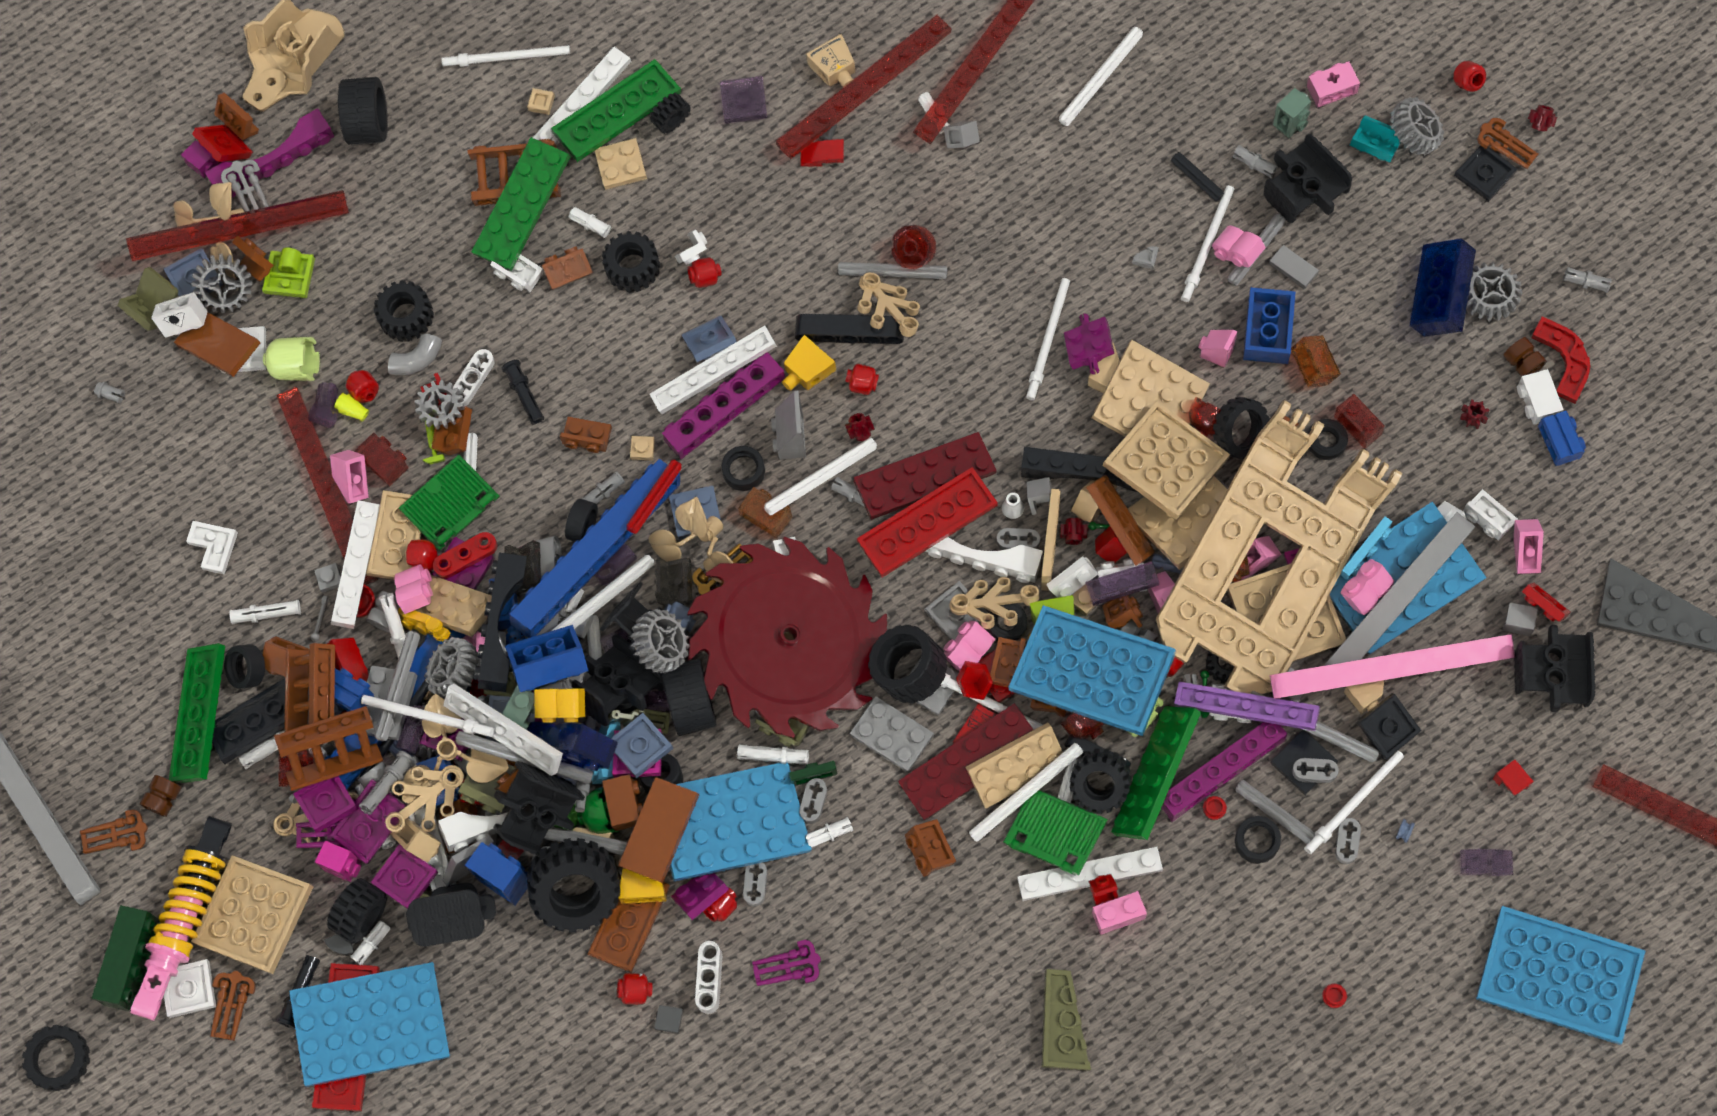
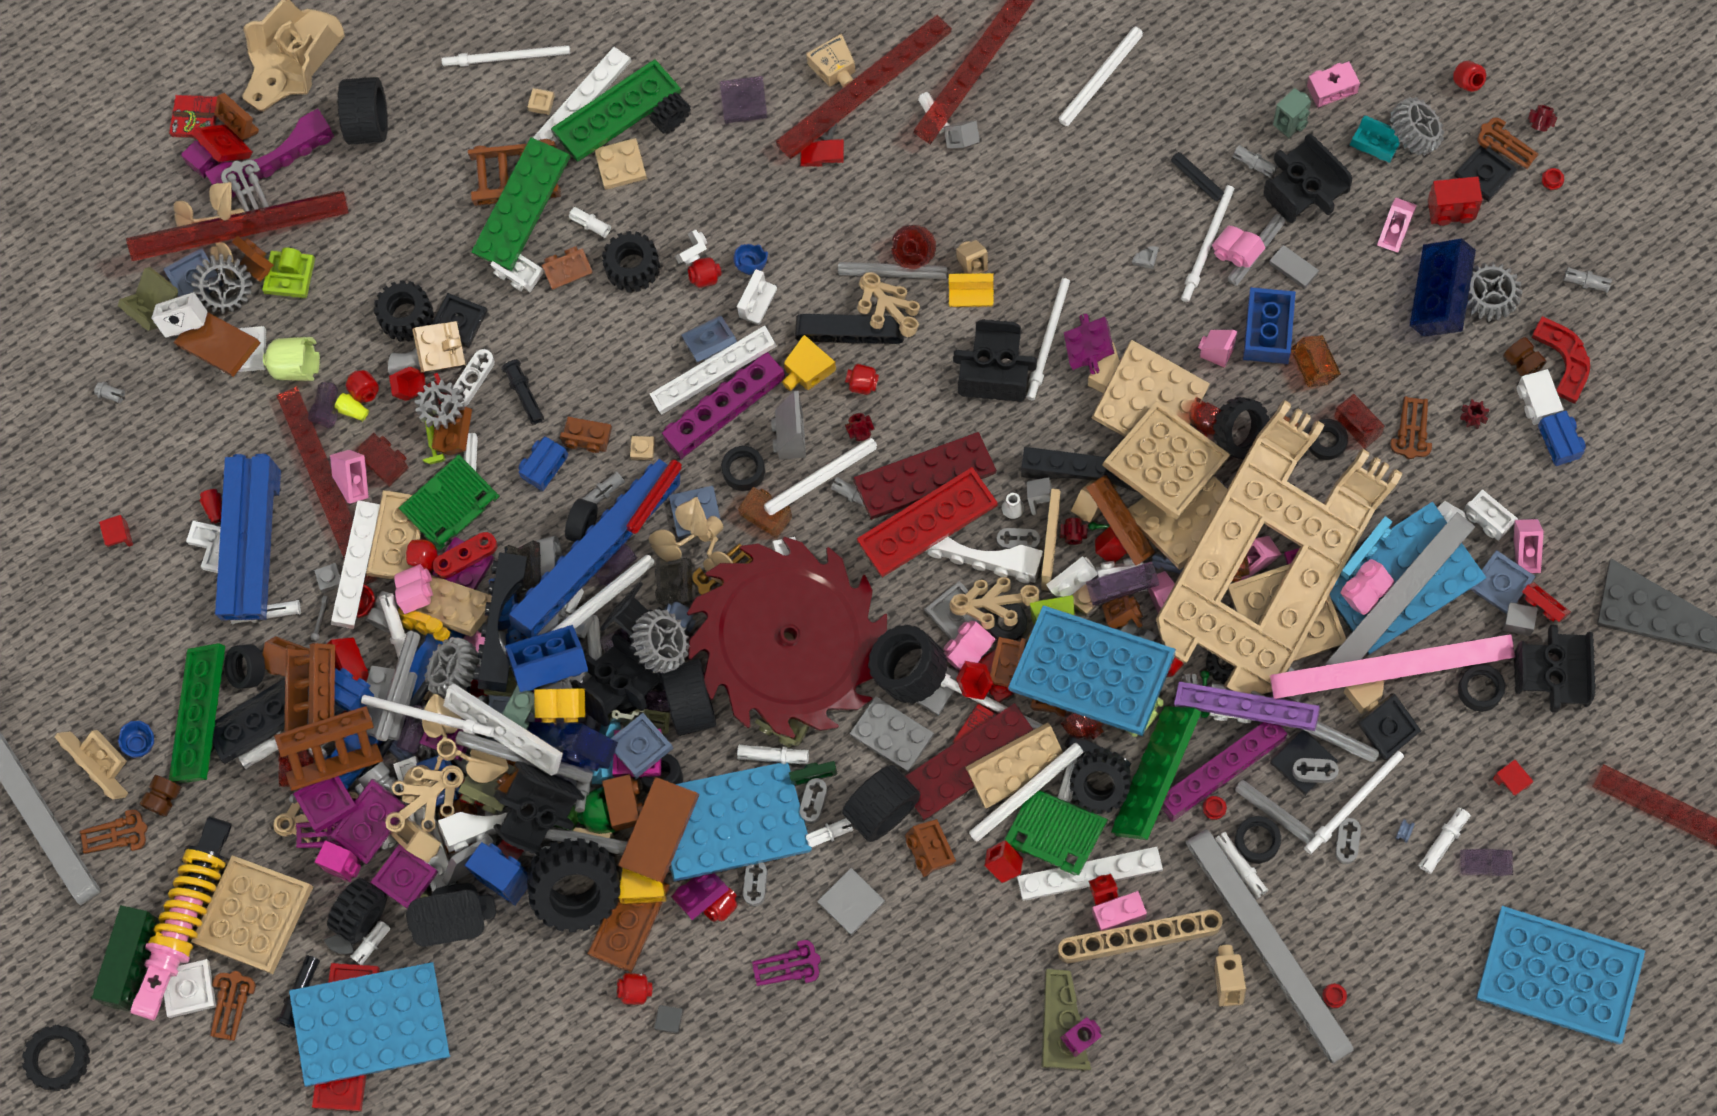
(97, 759): none -> tan bracket
(115, 531): none -> red panel
(136, 739): none -> blue hair
(192, 113): none -> red tile
(212, 504): none -> red cone
(246, 536): none -> blue brick
(391, 774): light grey pin -> none
(407, 383): none -> red panel
(438, 346): none -> tan hinge
(466, 313): none -> black tile
(542, 463): none -> blue brick
(704, 966): white beam -> none
(750, 257): none -> blue hair
(756, 298): none -> white bracket
(851, 901): none -> light grey tile
(881, 803): none -> black tyre
(971, 290): none -> yellow panel
(972, 257): none -> tan slope
(993, 378): none -> black piece
(1003, 861): none -> red panel
(1072, 1040): none -> magenta brick
(1150, 928): none -> tan beam
(1229, 977): none -> tan torso
(1242, 867): none -> white pin
(1270, 946): none -> light grey beam
(1396, 224): none -> bright pink slope
(1411, 452): none -> dark orange piece
(1442, 843): none -> white pin
(1454, 200): none -> red brick
(1489, 672): none -> black tyre
(1503, 582): none -> sand blue plate
(1552, 179): none -> red plate

